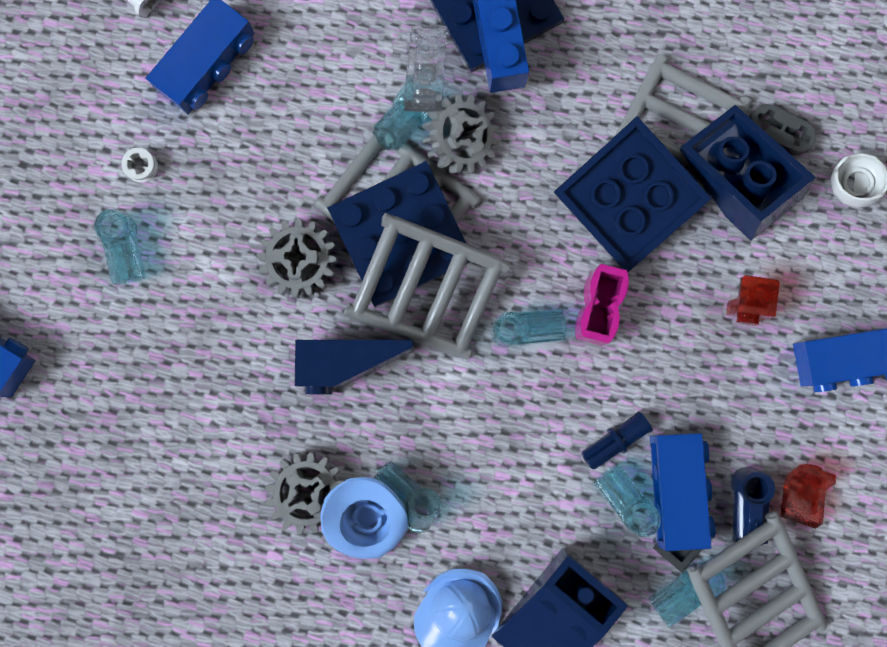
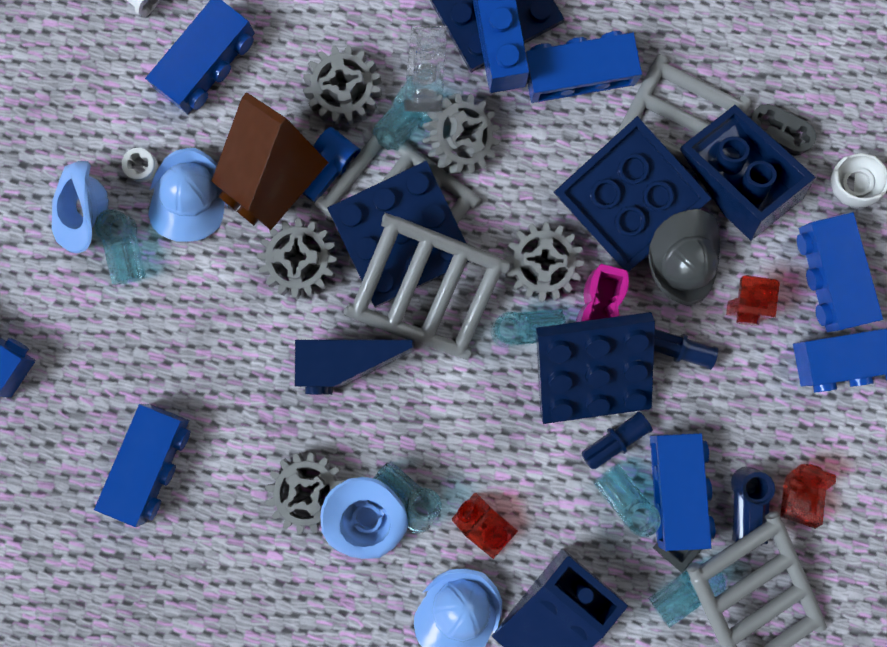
(68, 226): none -> light blue hat
(143, 465): none -> blue brick
(185, 198): none -> light blue hat
(264, 164): none -> reddish brown slope
(338, 153): none -> blue piece
(356, 82): none -> light grey gear
(483, 525): none -> clear red bracket
(563, 262): none -> light grey gear
(582, 66): none -> blue brick
(595, 367): none -> dark blue plate
(684, 349): none -> dark blue axle
(685, 256): none -> dark grey hat
(839, 273): none -> blue brick

